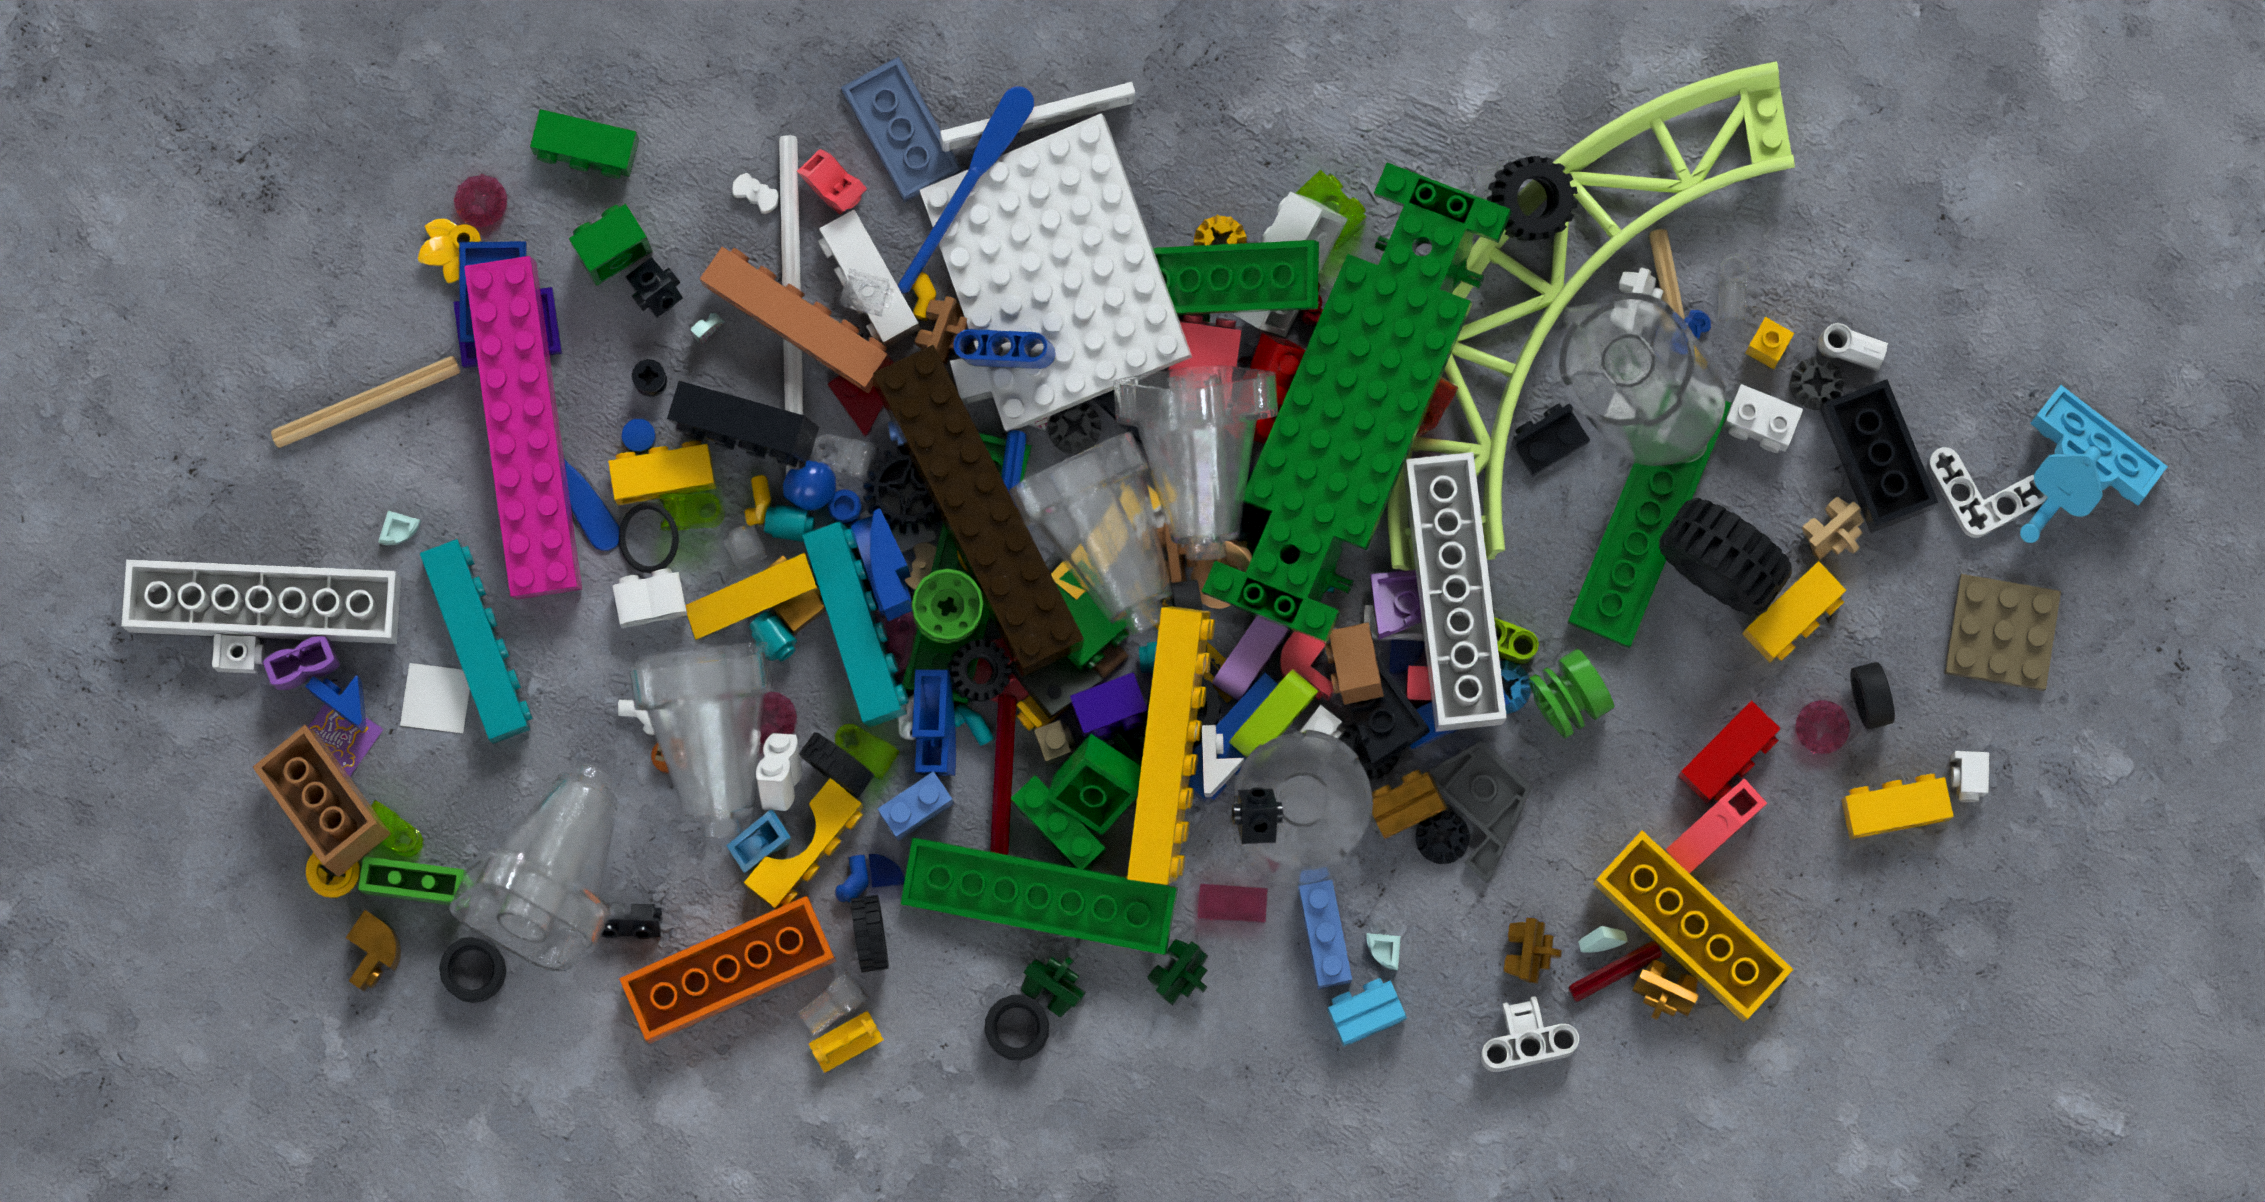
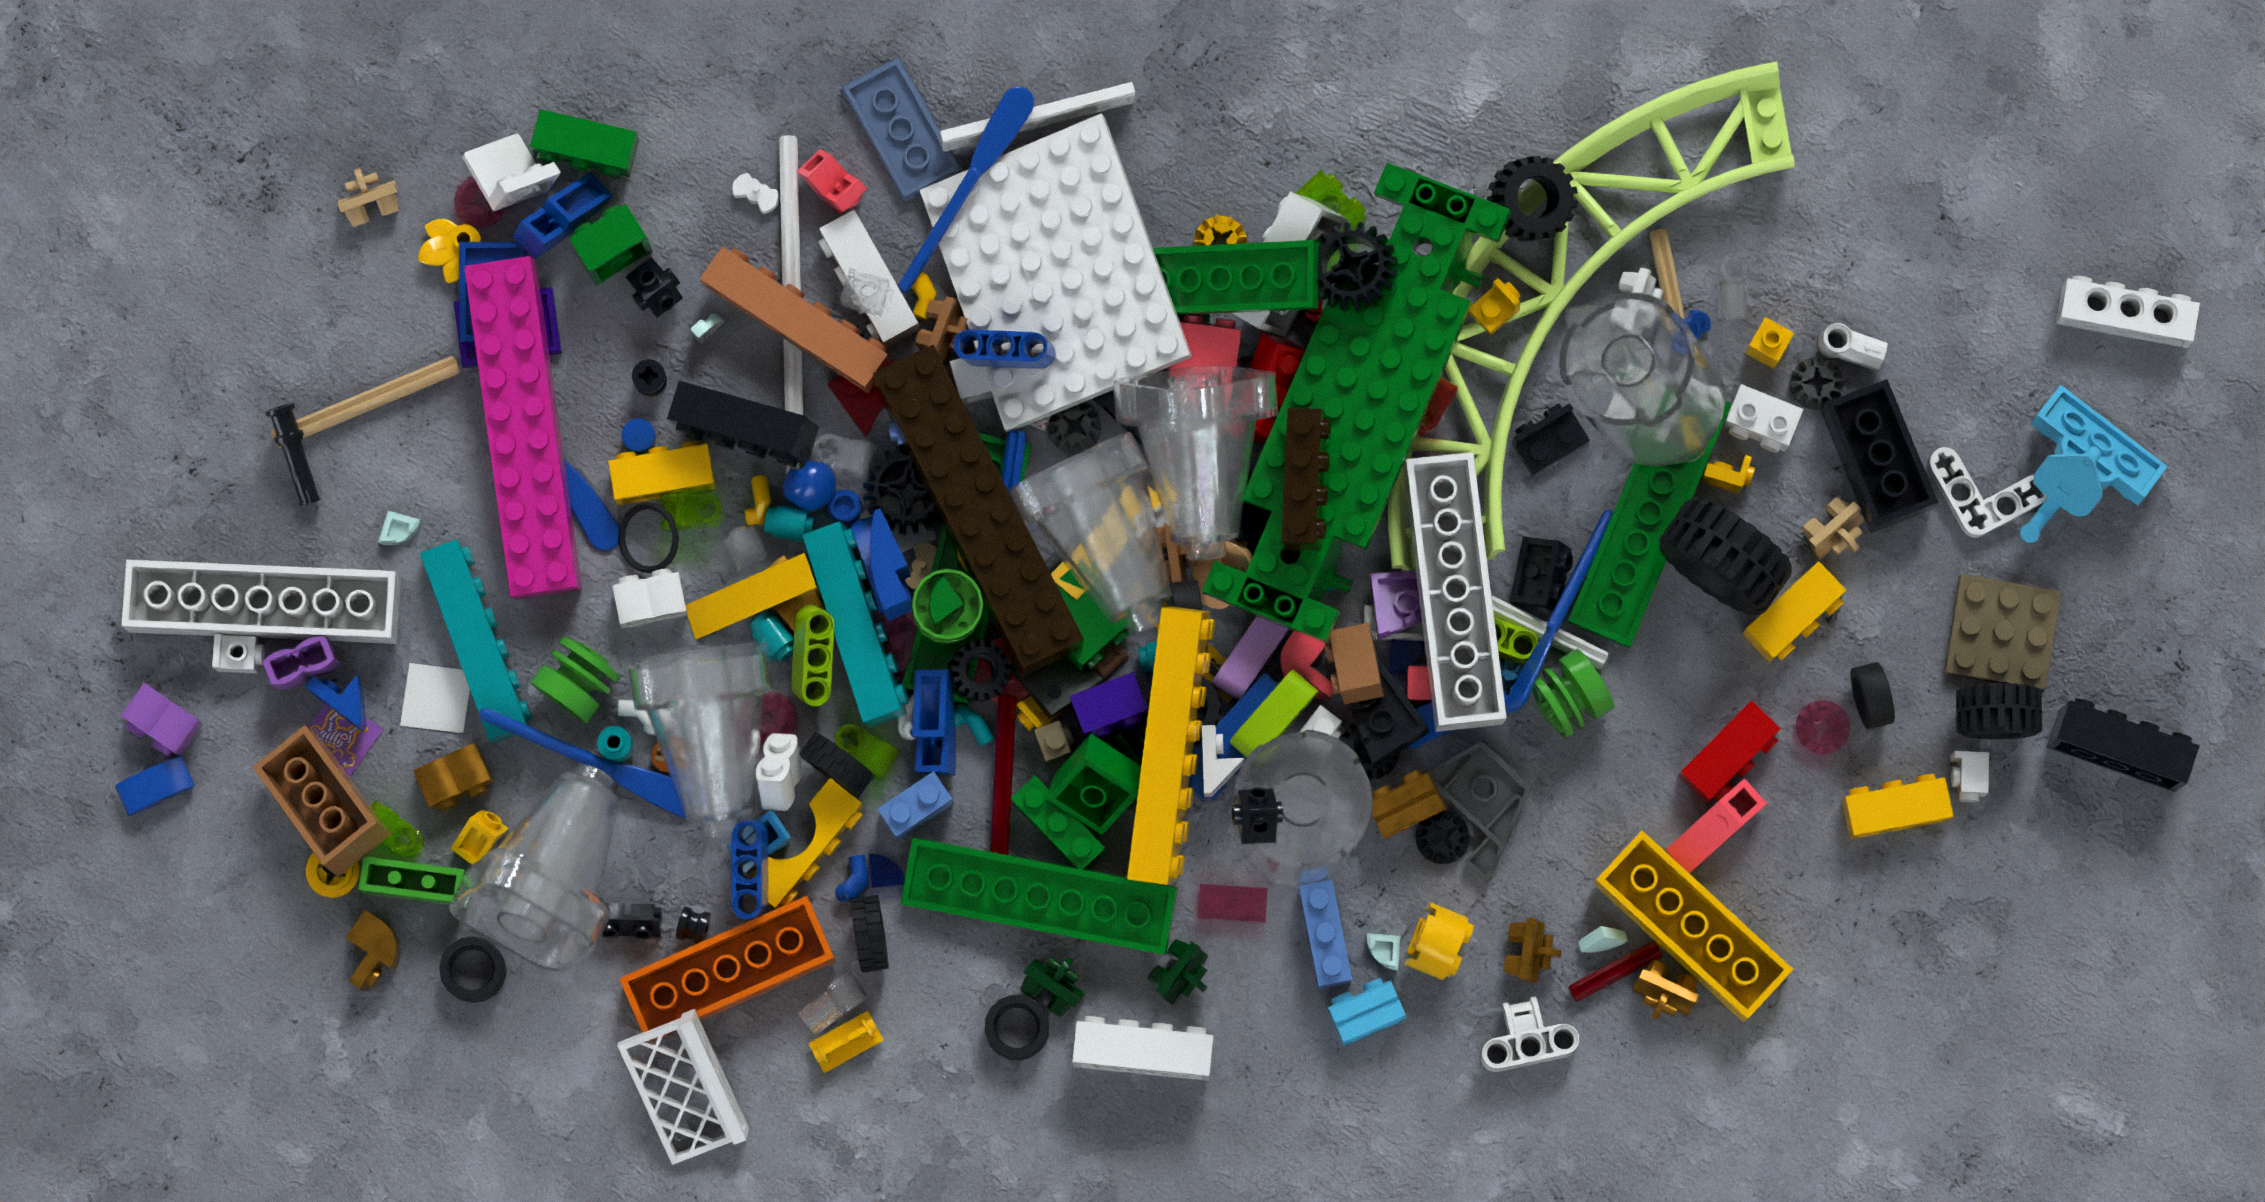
(154, 785): none -> blue slope
(161, 720): none -> medium lavender brick
(290, 437): none -> black pin
(354, 204): none -> tan hips
(454, 777): none -> pearl gold brick
(479, 836): none -> yellow bracket
(509, 172): none -> white bracket
(561, 215): none -> blue slope
(575, 679): none -> bright green wheel
(623, 751): none -> teal brick
(647, 784): none -> blue piece
(693, 925): none -> black wheel
(710, 1075): none -> white fence
(740, 883): none -> blue beam
(821, 668): none -> lime beam
(942, 600): none -> green tile
(1142, 1050): none -> white brick
(1304, 479): none -> dark brown brick
(1364, 262): none -> black gear
(1438, 942): none -> yellow brick
(1496, 306): none -> yellow bracket
(1534, 663): none -> blue piece
(1541, 573): none -> black bracket
(1562, 640): none -> white axle
(1723, 476): none -> yellow bracket
(1999, 711): none -> black tyre
(2076, 313): none -> white brick
(2123, 745): none -> black brick

